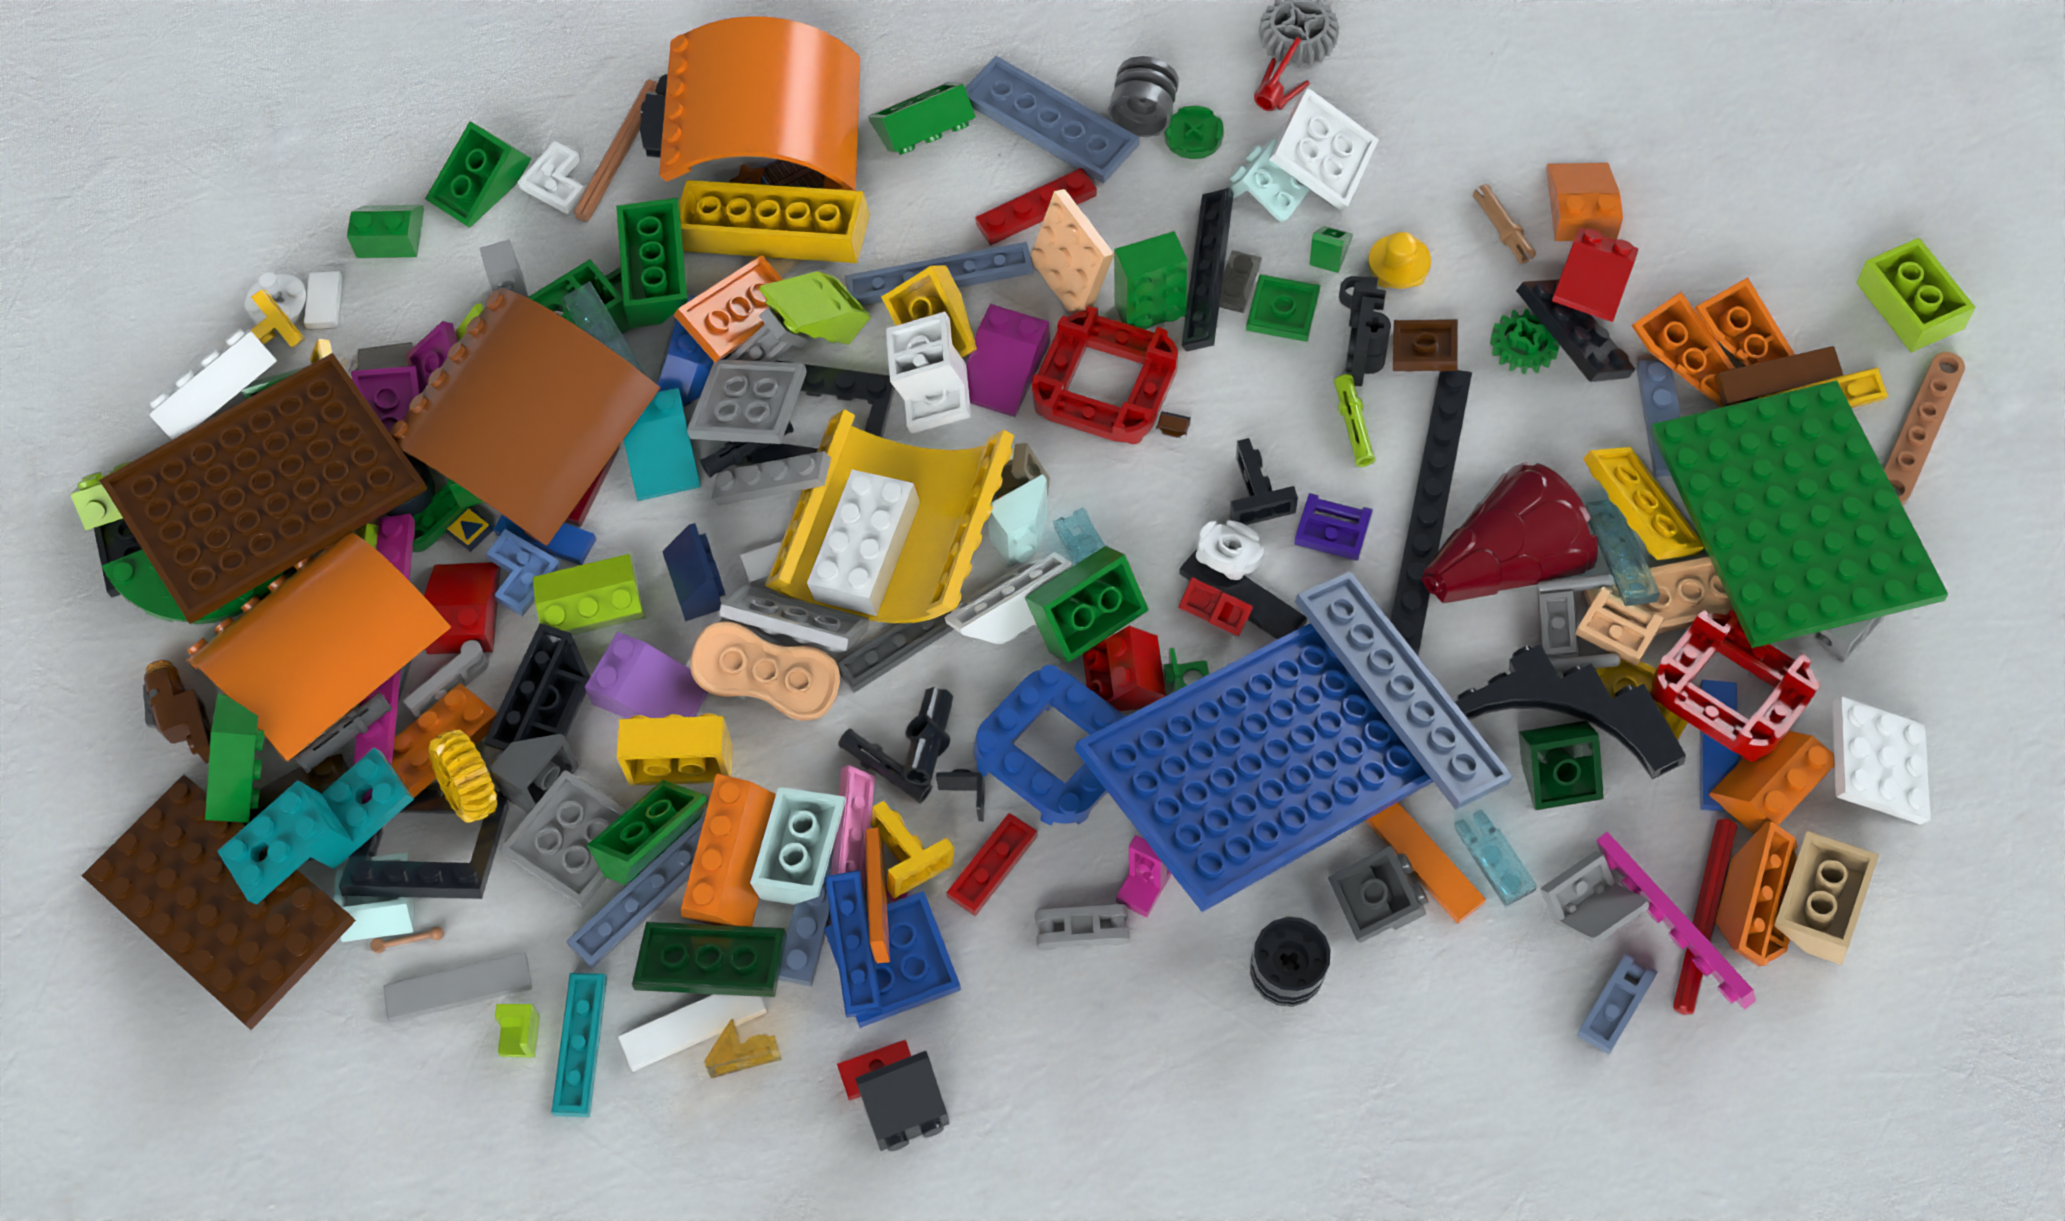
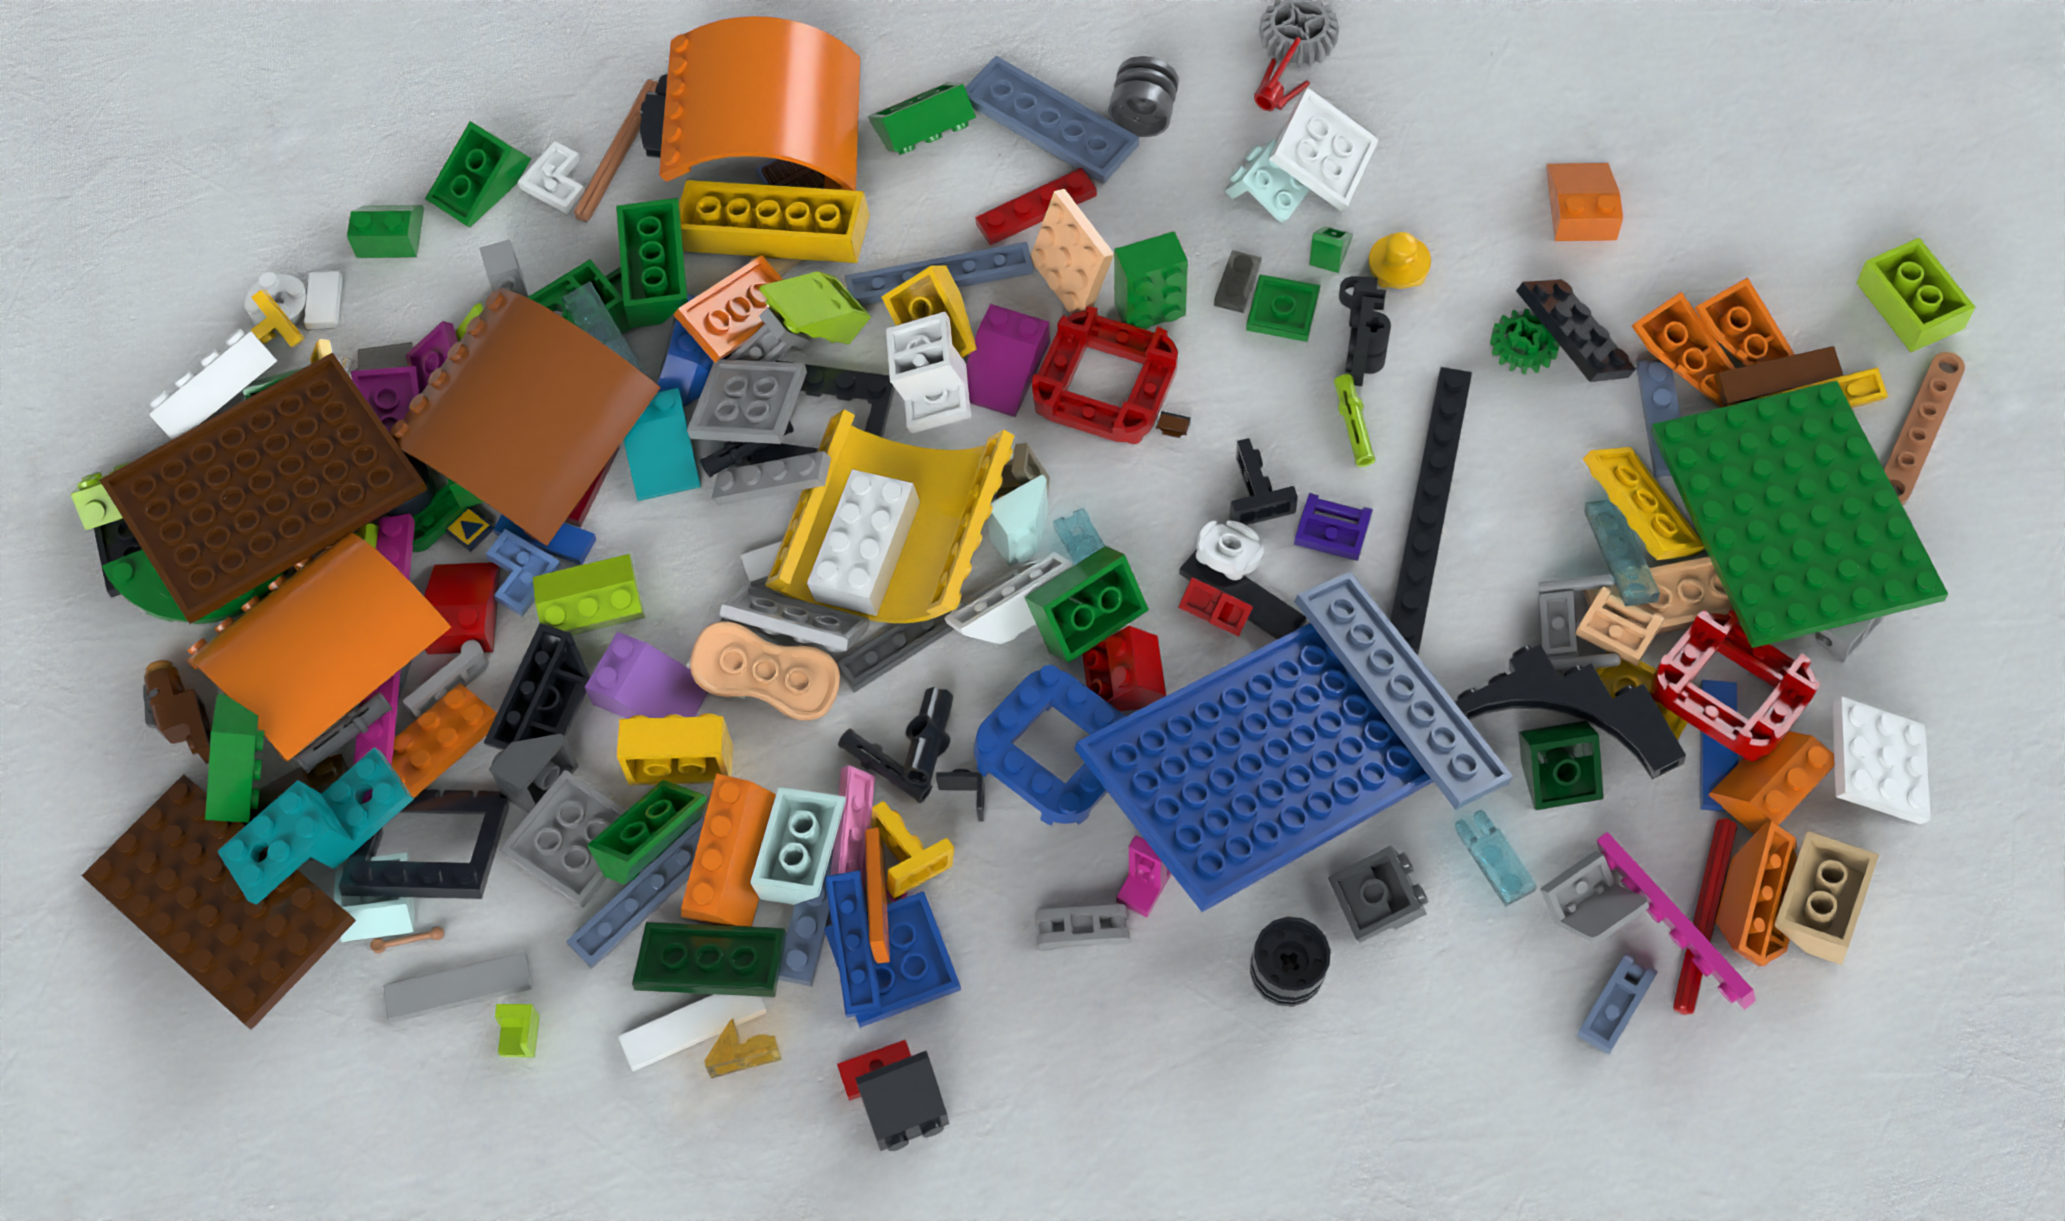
(462, 776): yellow gear -> none
(579, 1045): teal tile -> none
(694, 573): dark blue slope -> none
(746, 173): dark orange plate -> none
(992, 864): red plate -> none
(1174, 672): green bracket -> none
(1194, 132): green tile -> none
(1207, 270): black tile -> none
(1425, 345): reddish brown plate -> none
(1429, 862): orange tile -> none
(1510, 233): medium nougat pin -> none
(1518, 535): dark red cone -> none
(1595, 274): red slope -> none

